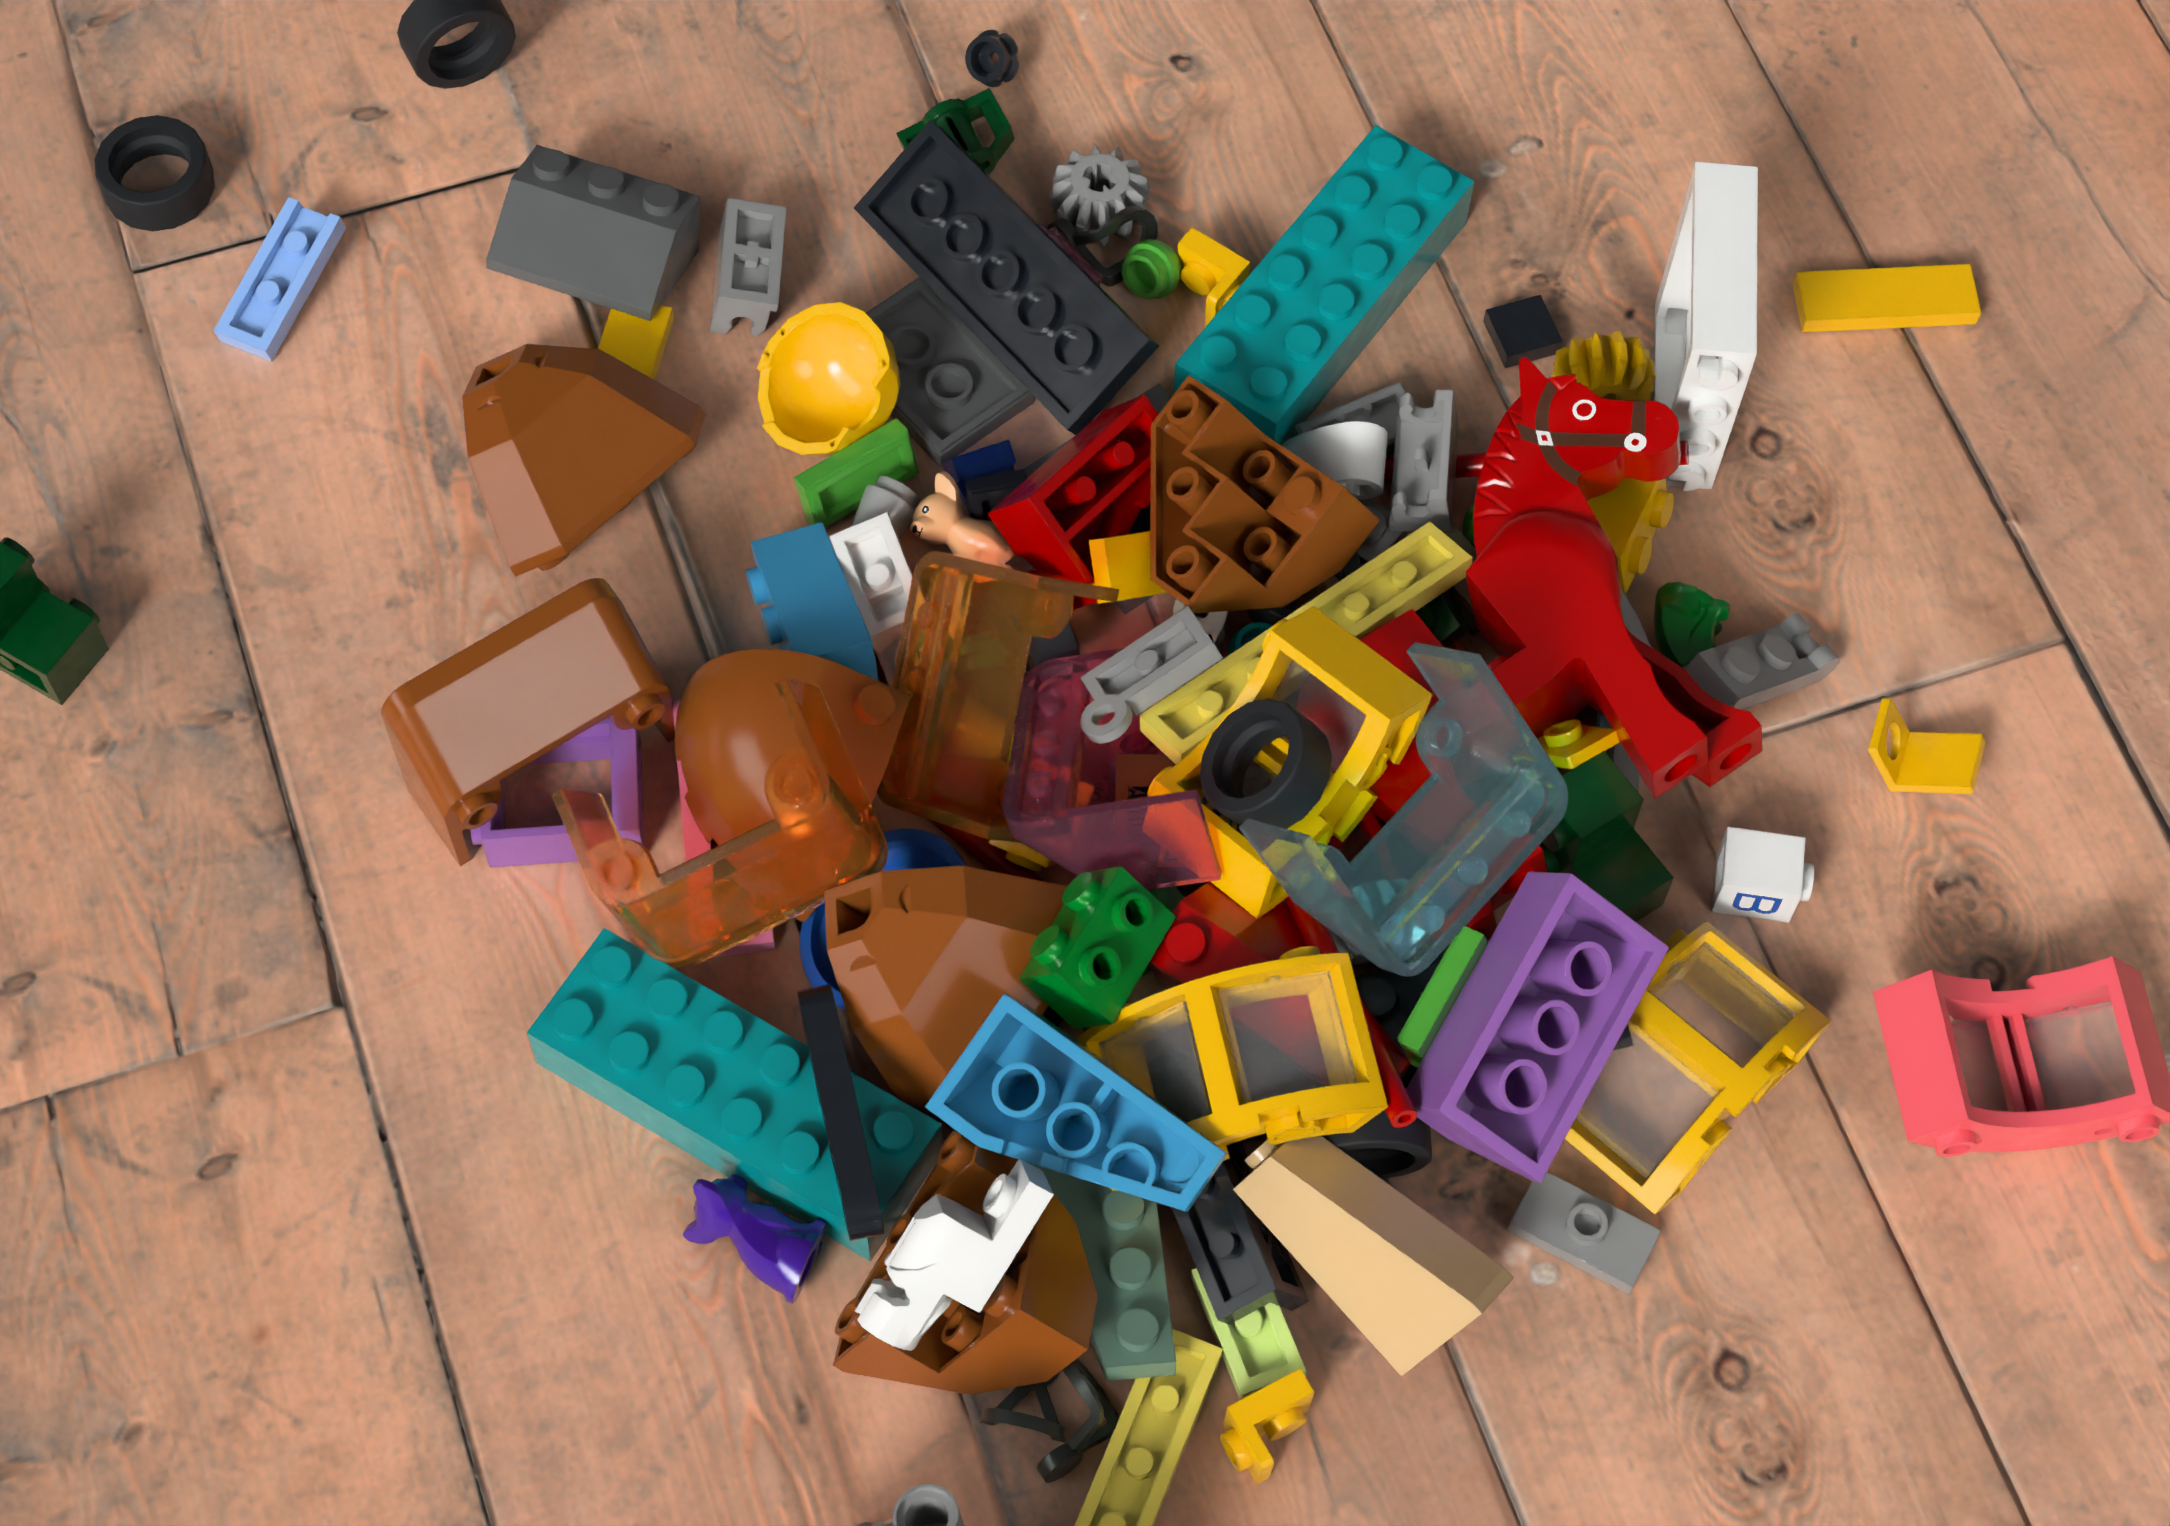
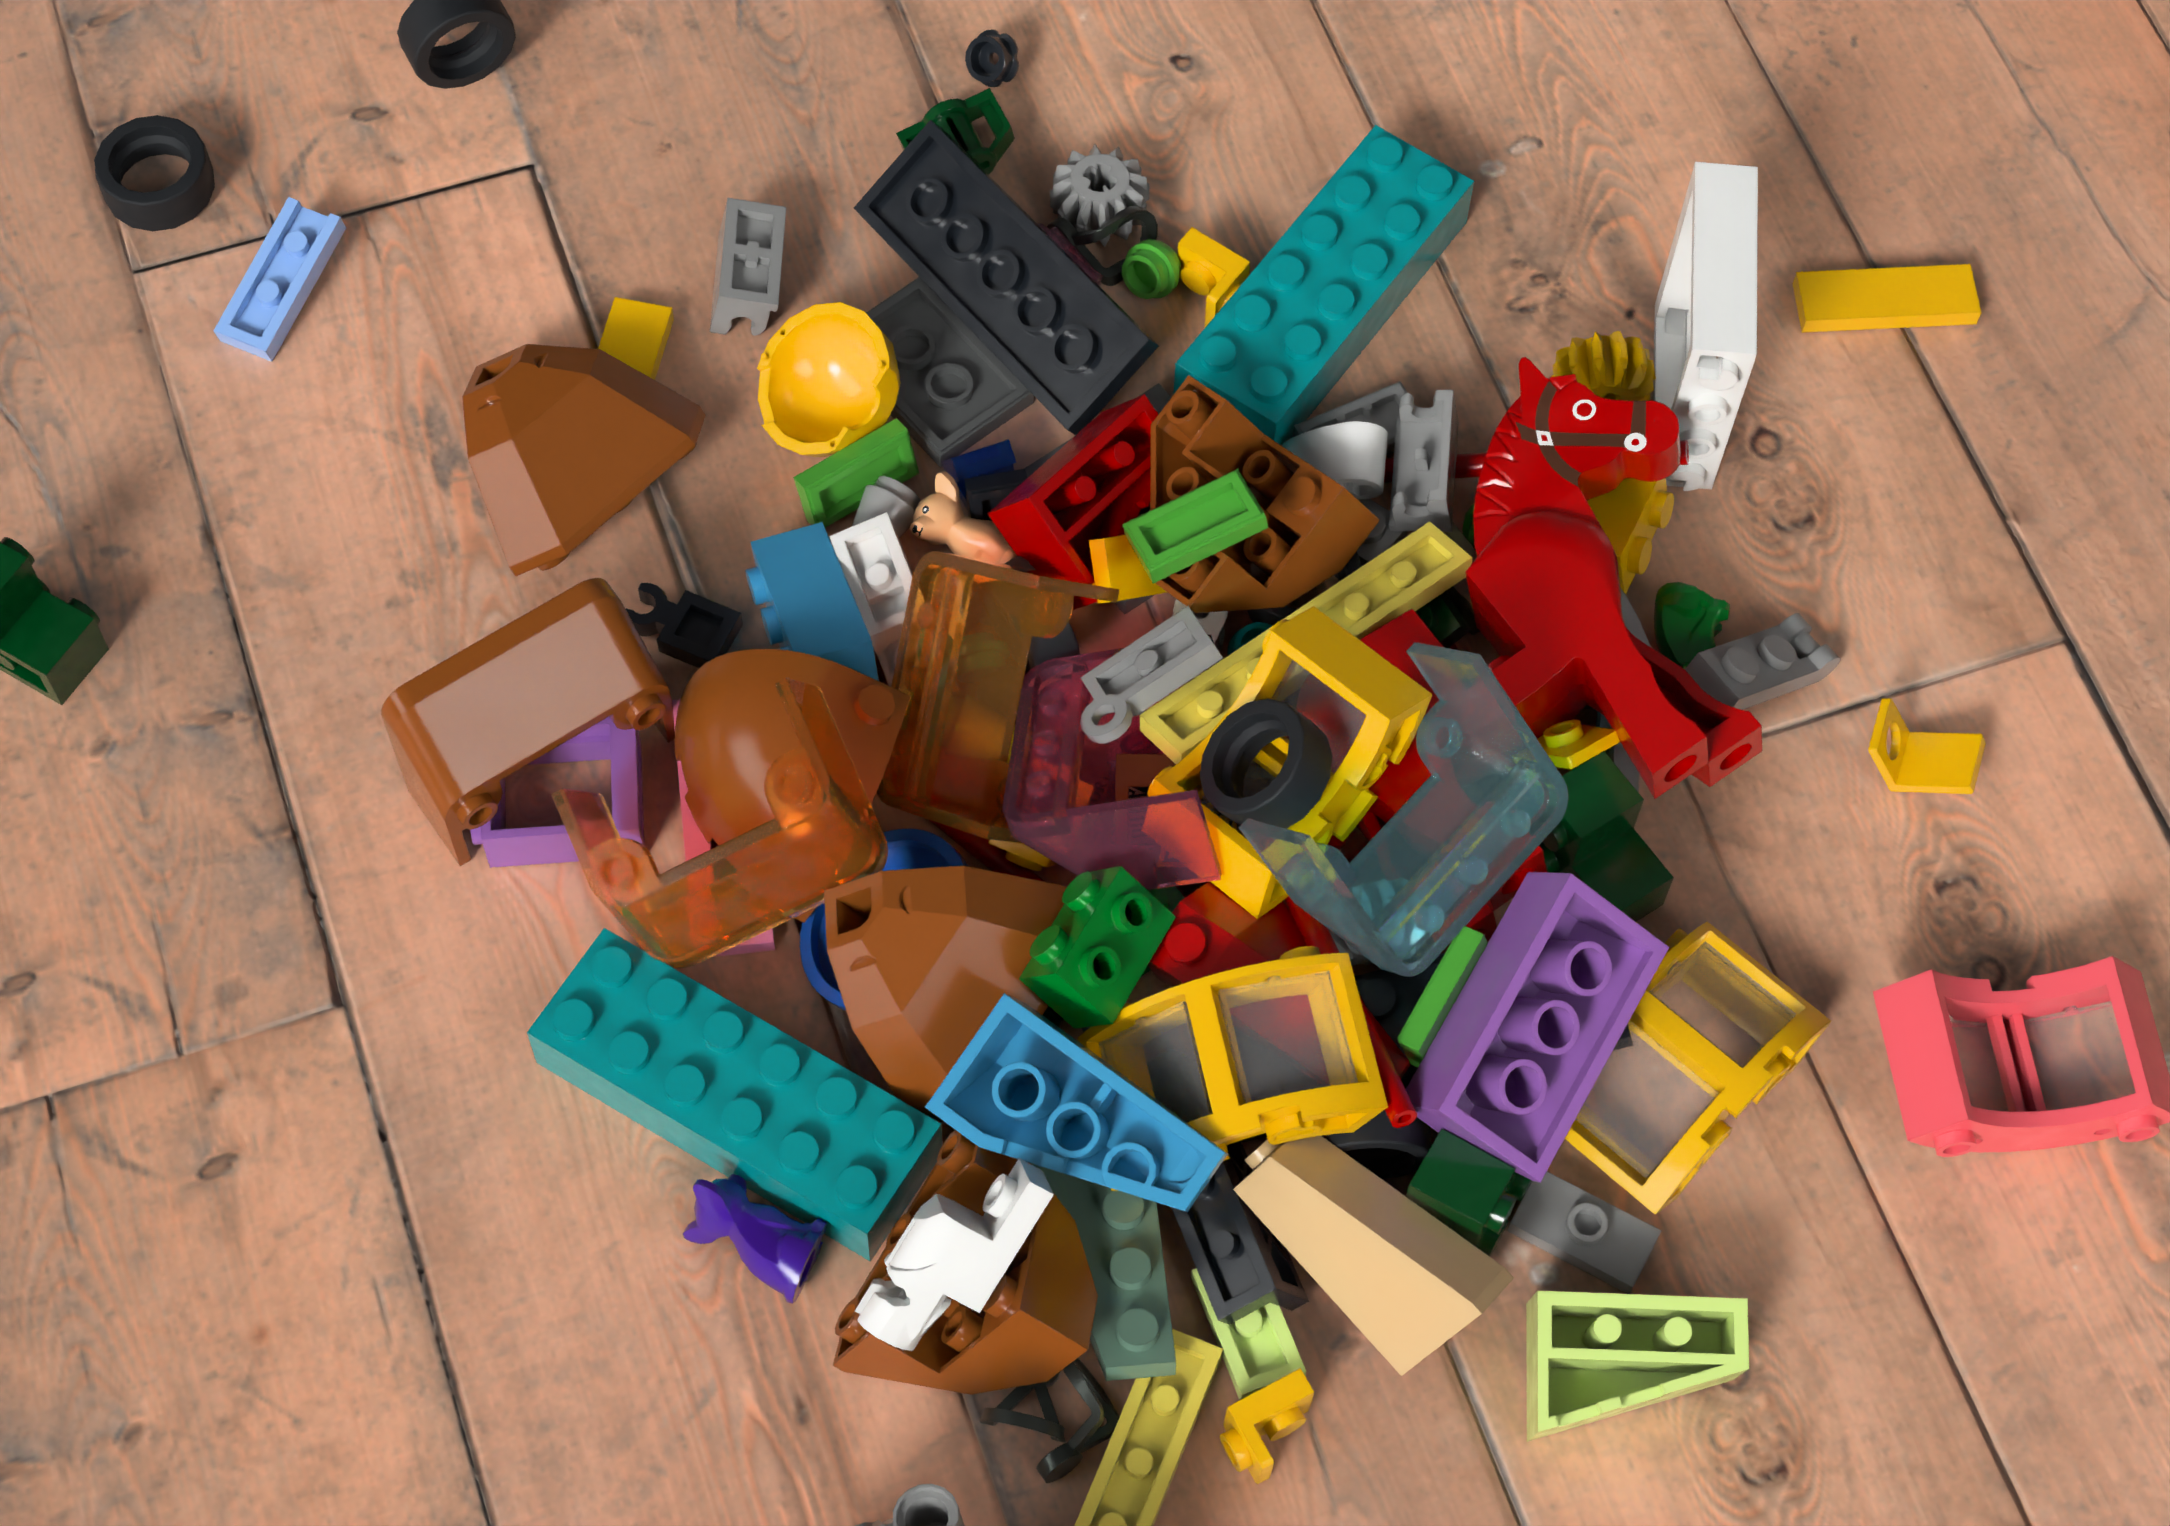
(595, 232): dark grey slope -> none
(691, 629): none -> black plate
(840, 1113): black beam -> none
(1195, 526): none -> bright green tile
(1467, 1190): none -> dark green brick
(1522, 330): black tile -> none
(1625, 1352): none -> yellowish green wedge
(1761, 875): white brick -> none

